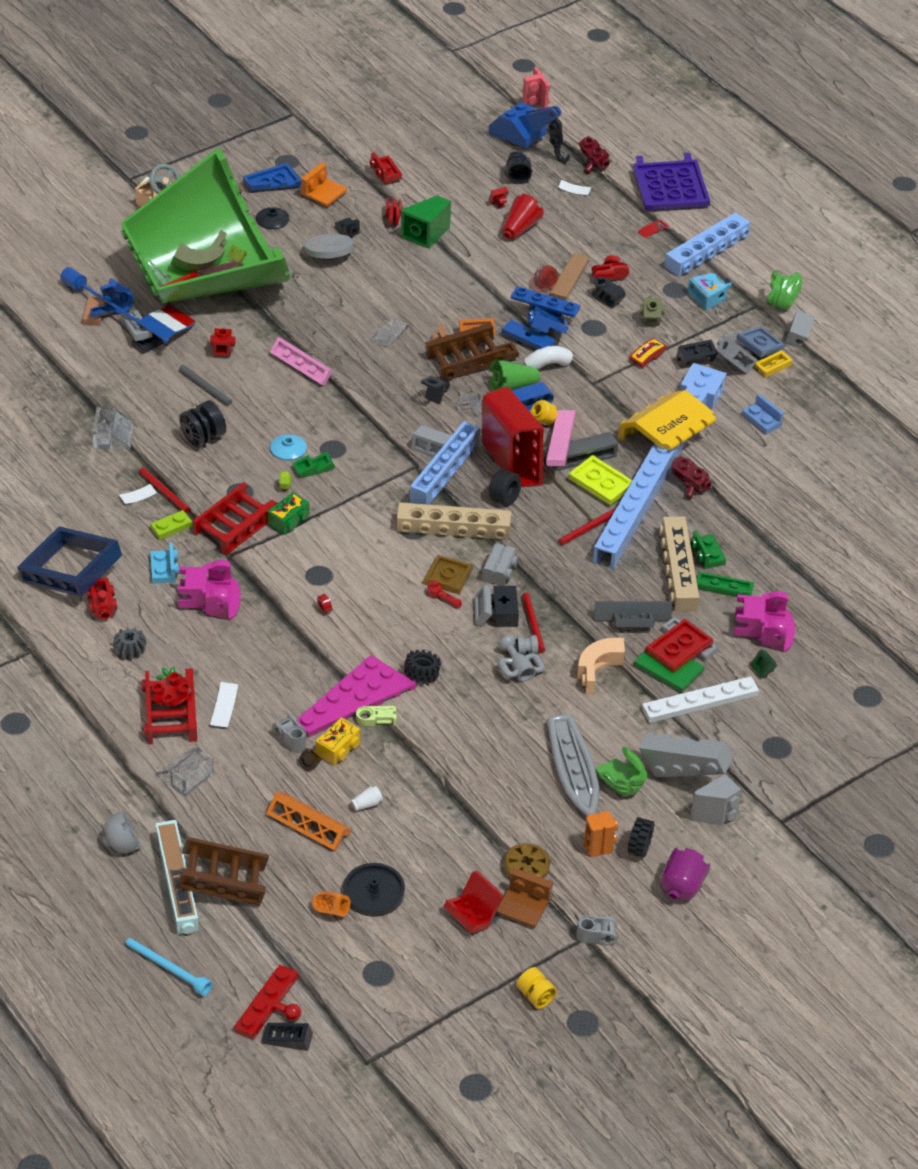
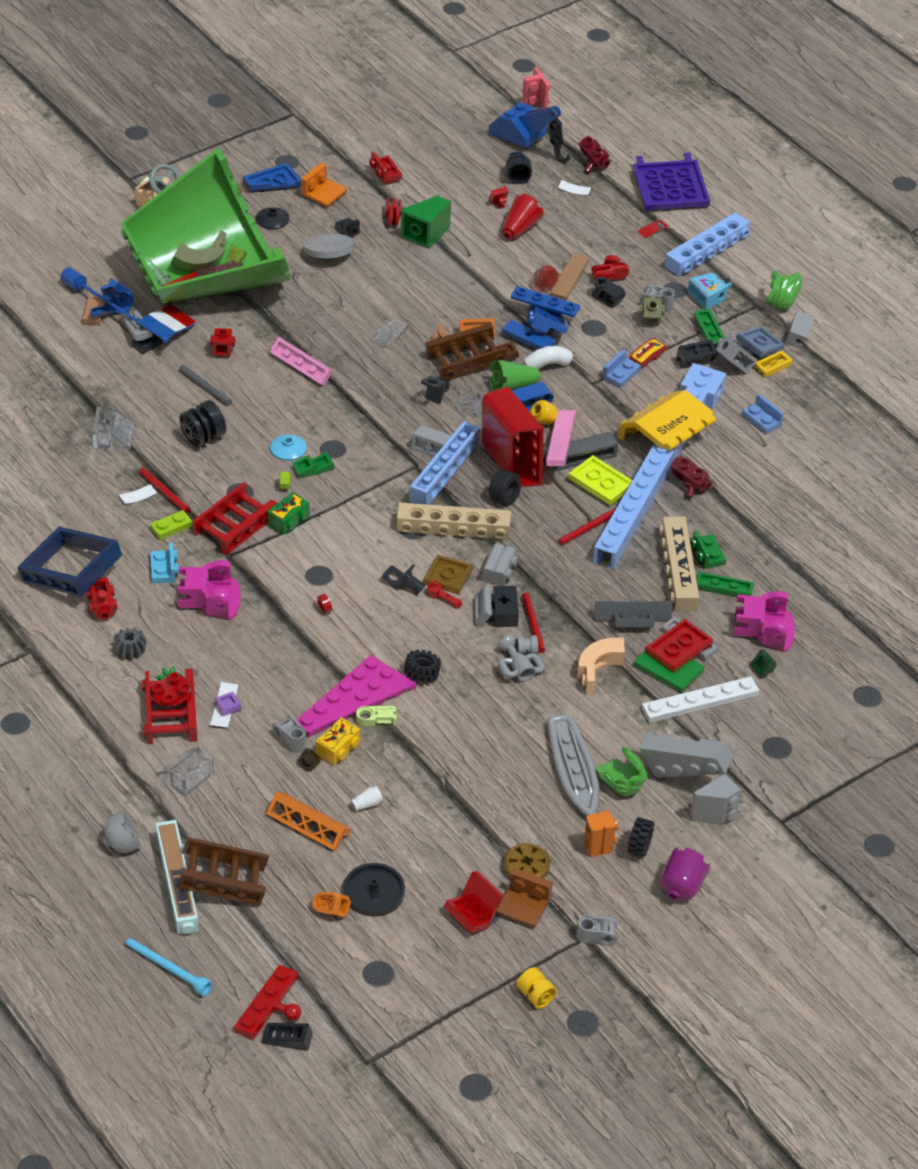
(228, 703): none -> medium lavender tile
(404, 578): none -> black bracket
(620, 369): none -> medium blue bracket
(665, 293): none -> light grey piece
(708, 325): none -> green plate

